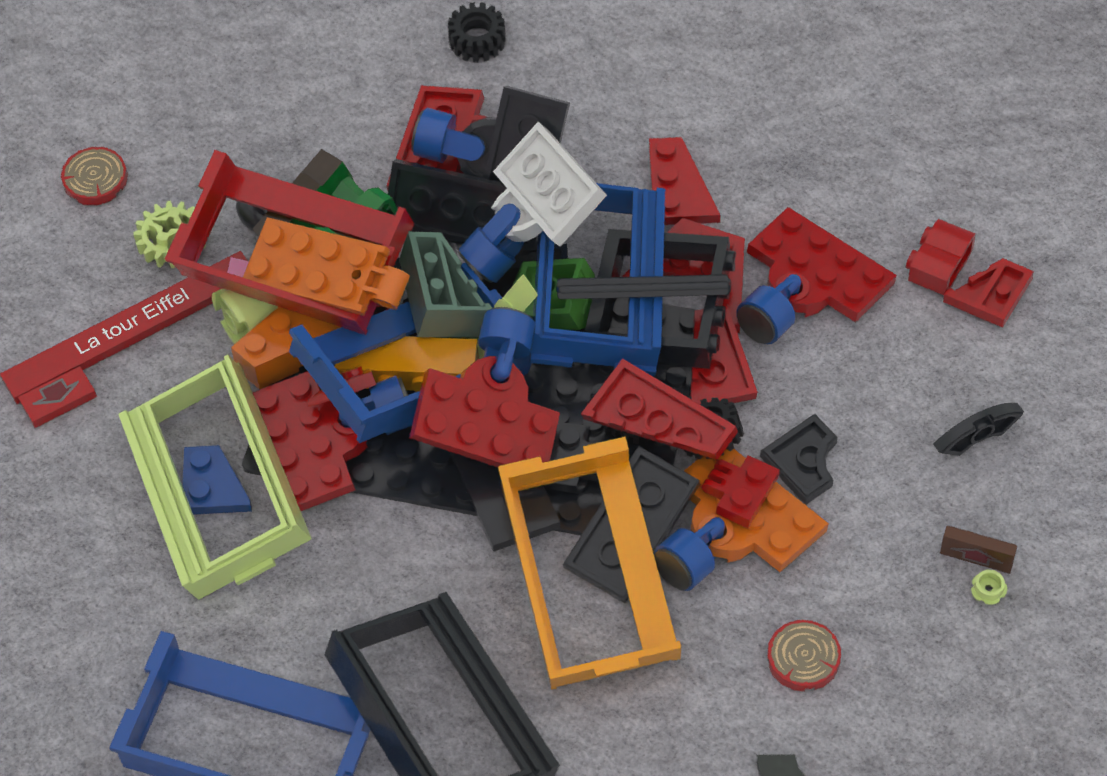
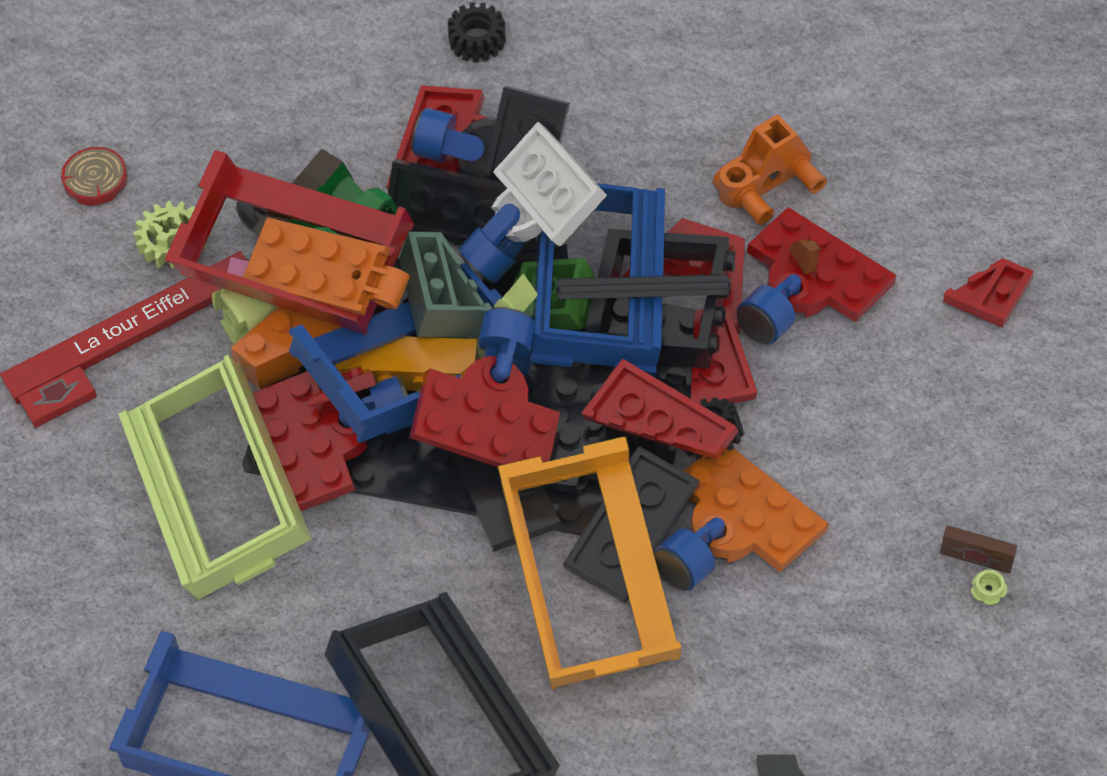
(212, 483): blue wing -> none
(684, 188): red wing -> none
(740, 488): red hinge -> none
(769, 149): none -> orange piece
(802, 458): black tile -> none
(804, 655): tile -> none
(806, 254): none -> dark orange tile
(941, 256): red brick -> none
(978, 427): black tile -> none

